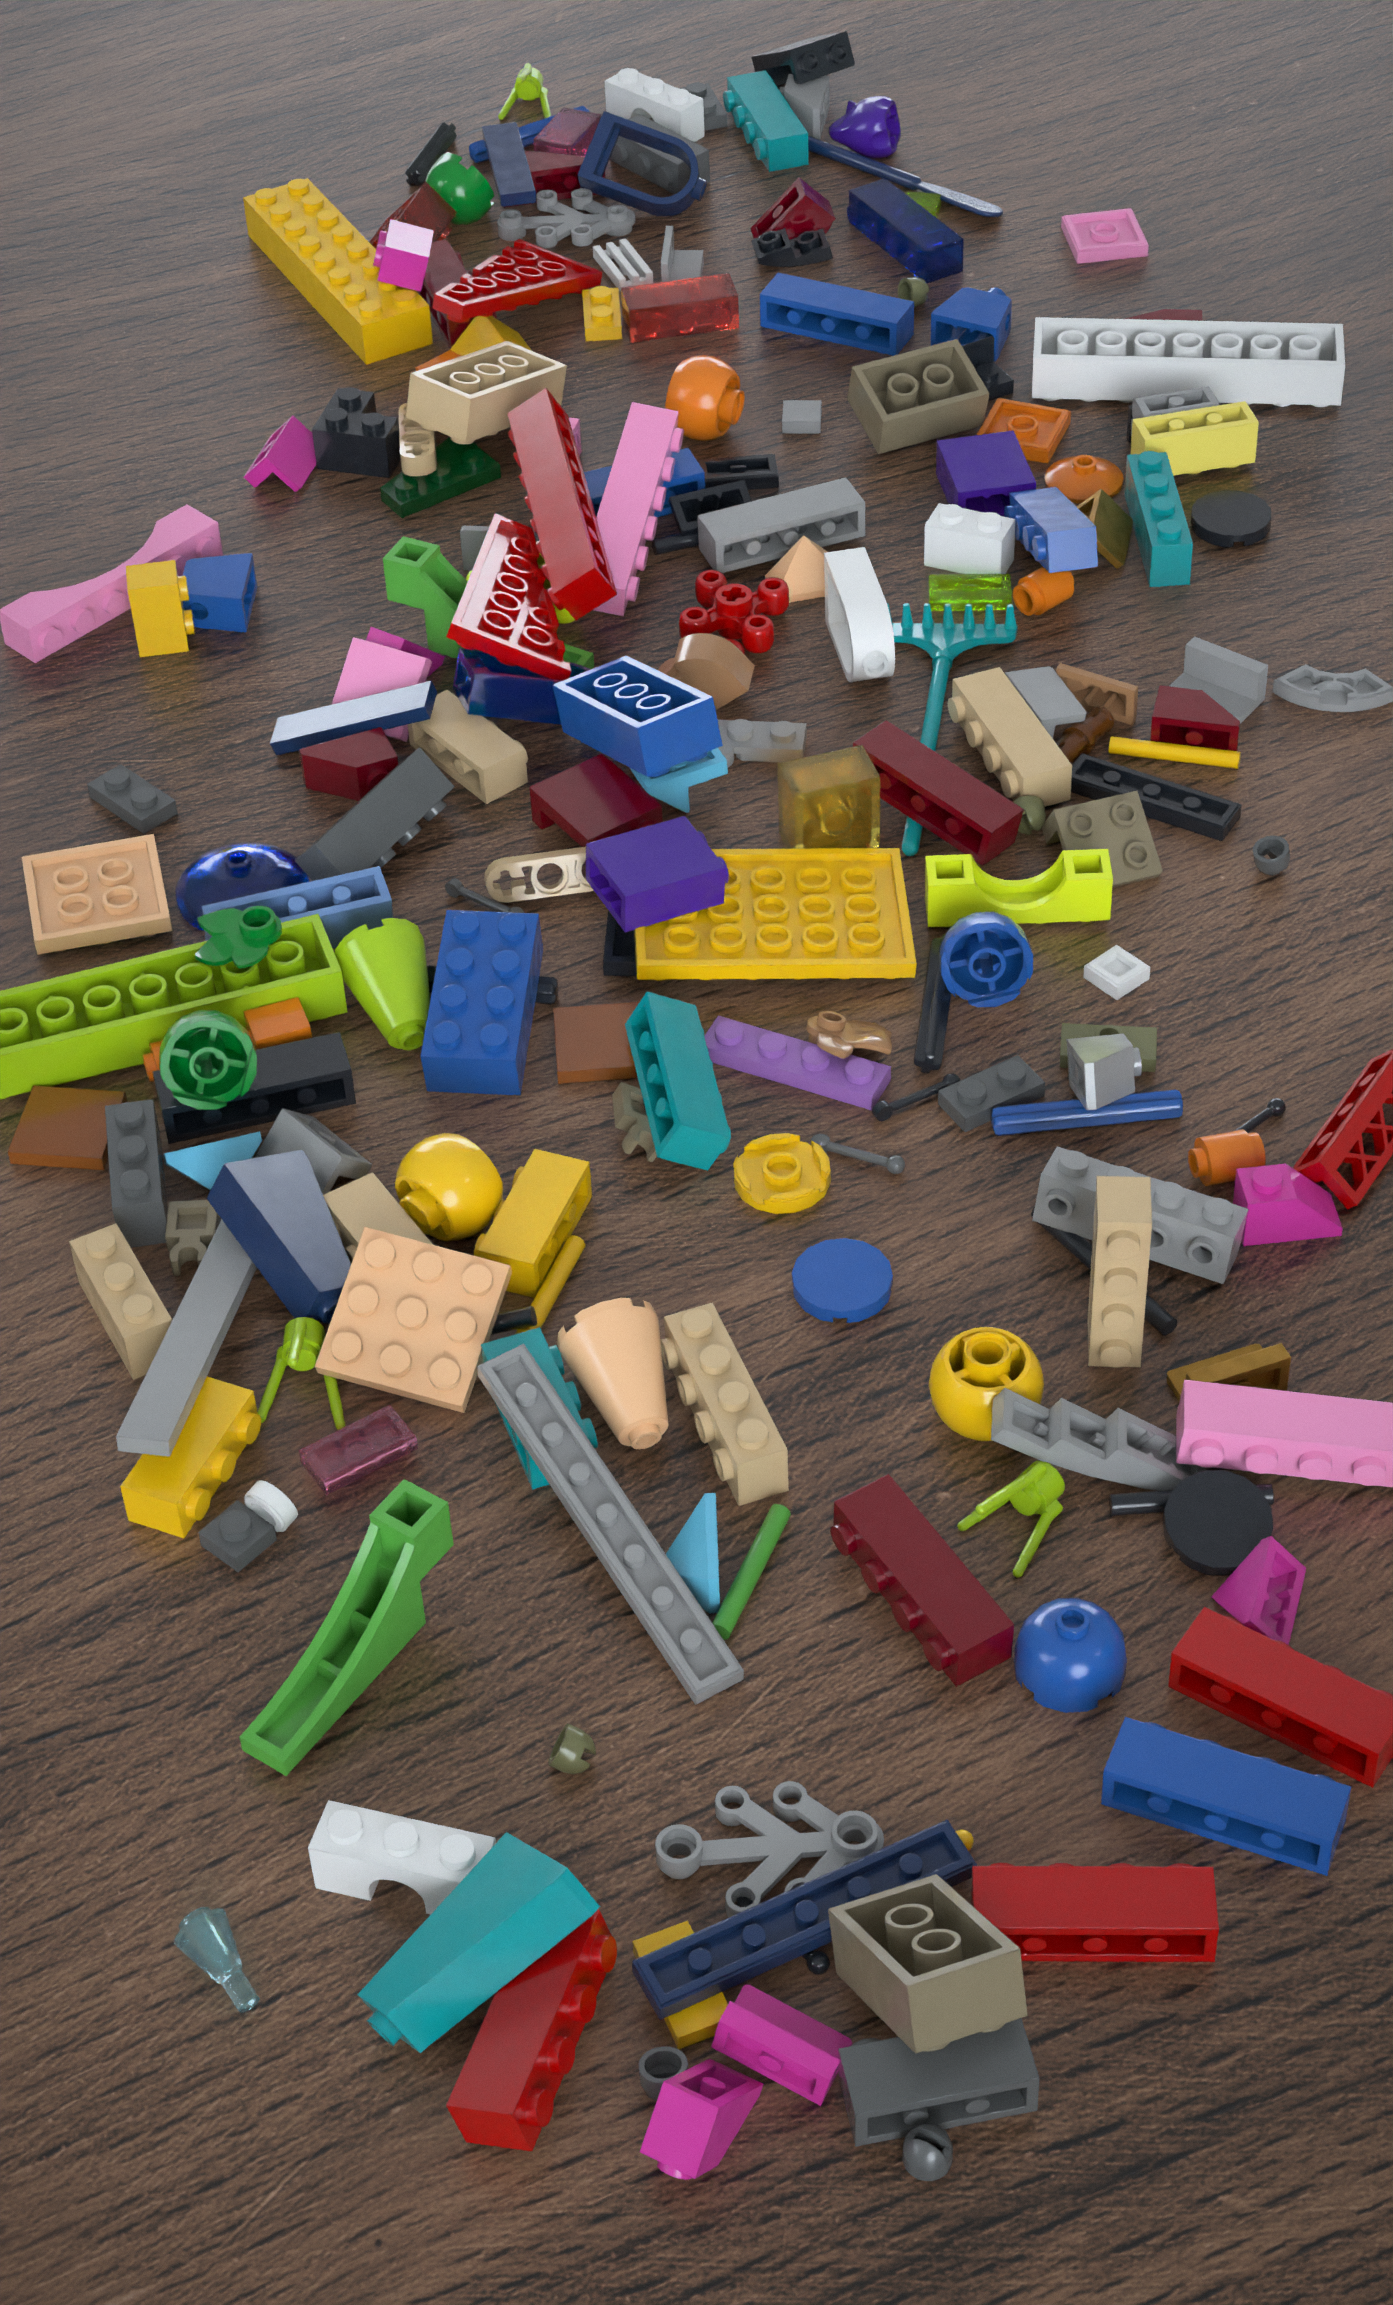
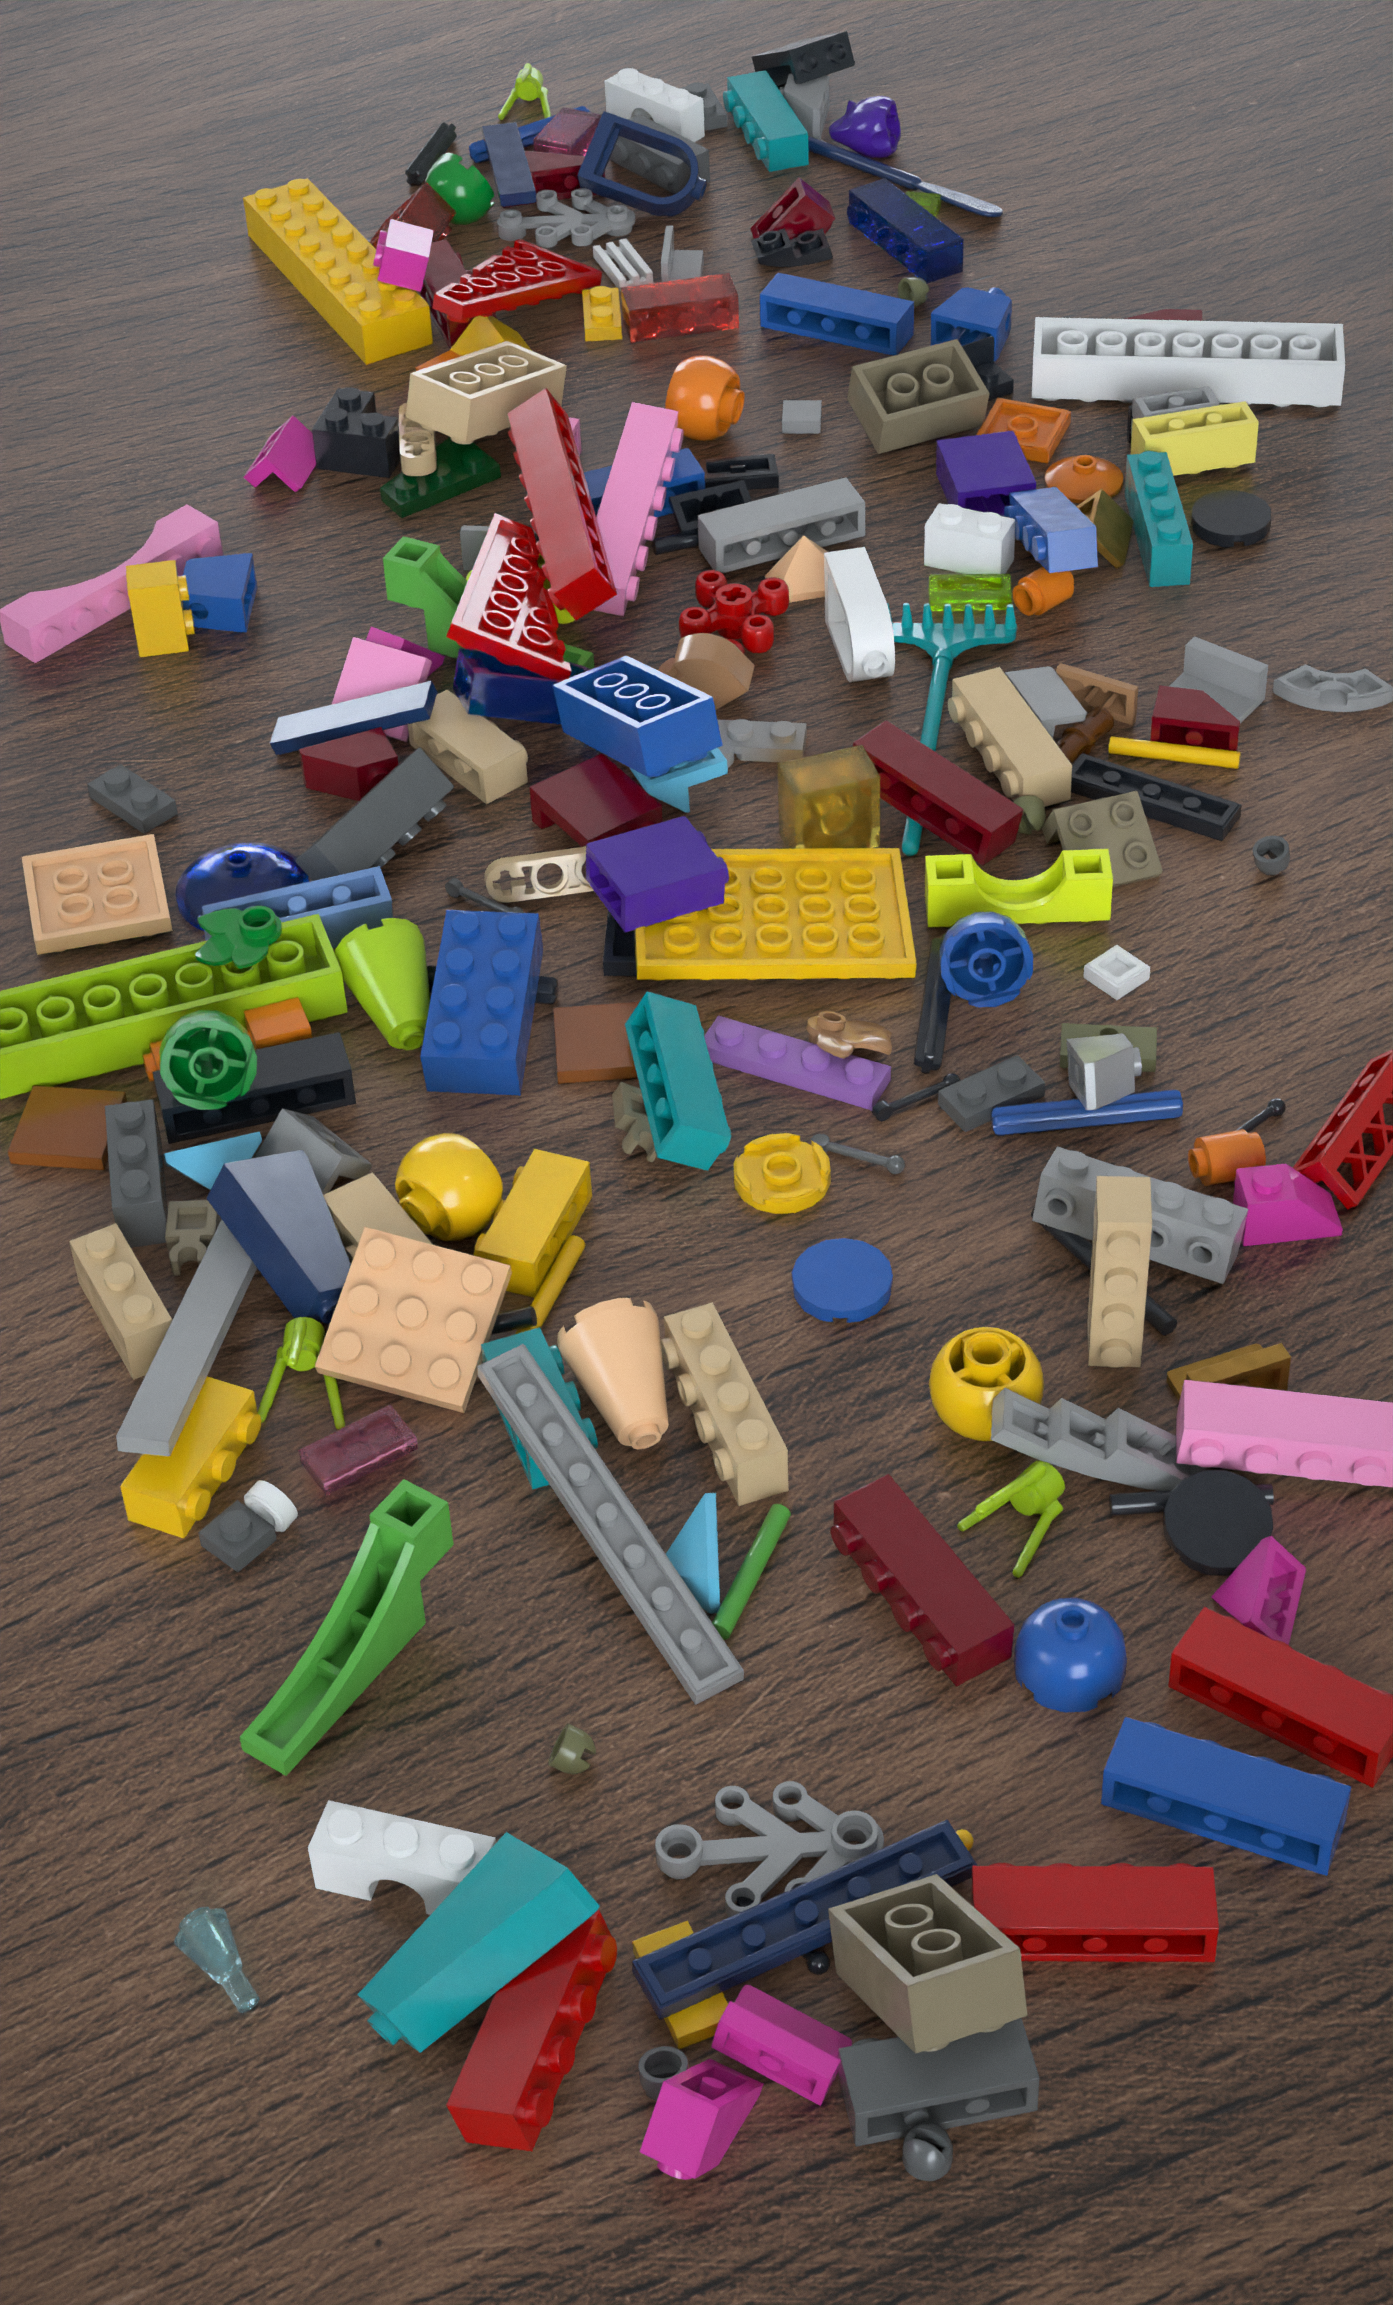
(1104, 236): bright pink tile -> none

